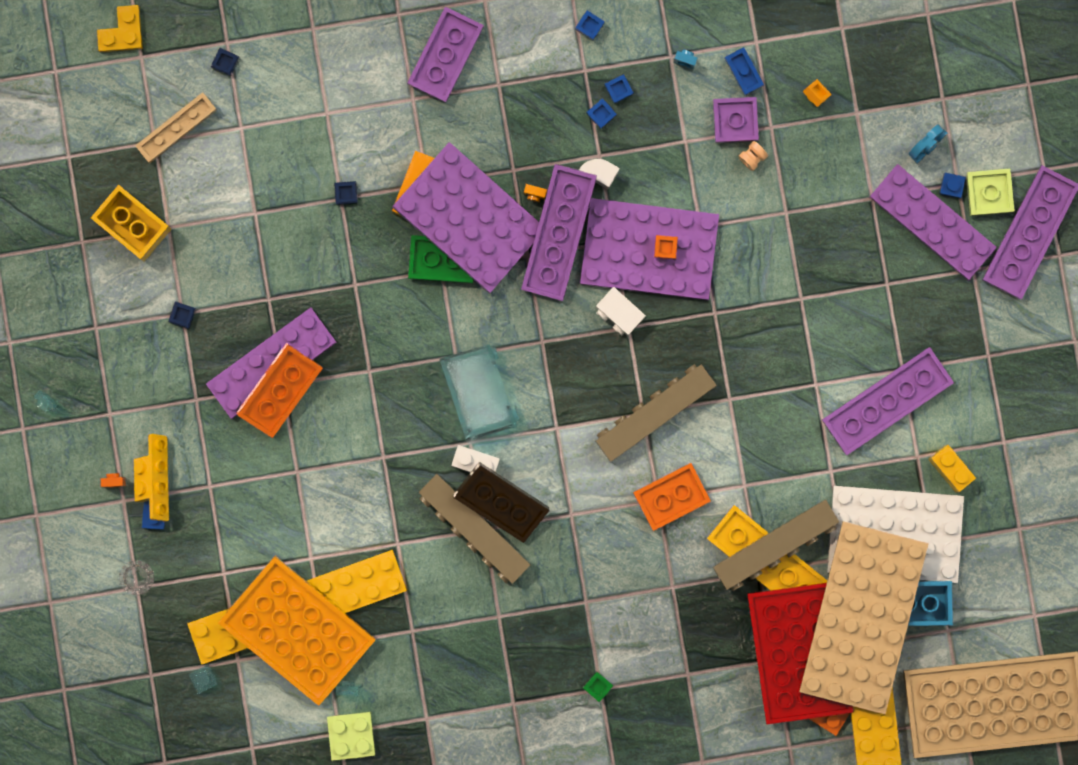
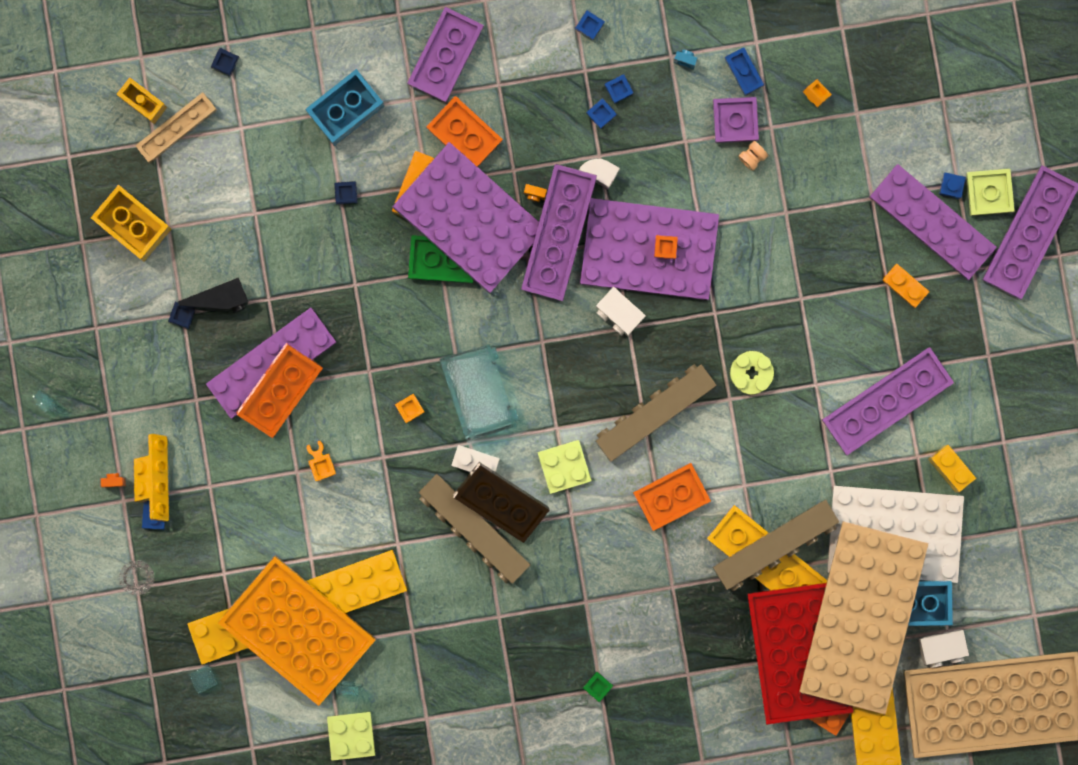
(126, 36): yellow plate -> none
(141, 100): none -> yellow brick
(221, 298): none -> black slope
(321, 464): none -> light orange plate
(345, 107): none -> dark azure brick
(409, 408): none -> light orange plate
(464, 131): none -> orange plate
(564, 466): none -> yellowish green plate
(742, 380): none -> yellowish green plate
(905, 286): none -> light orange plate
(927, 144): dark azure plate -> none
(943, 647): none -> white brick

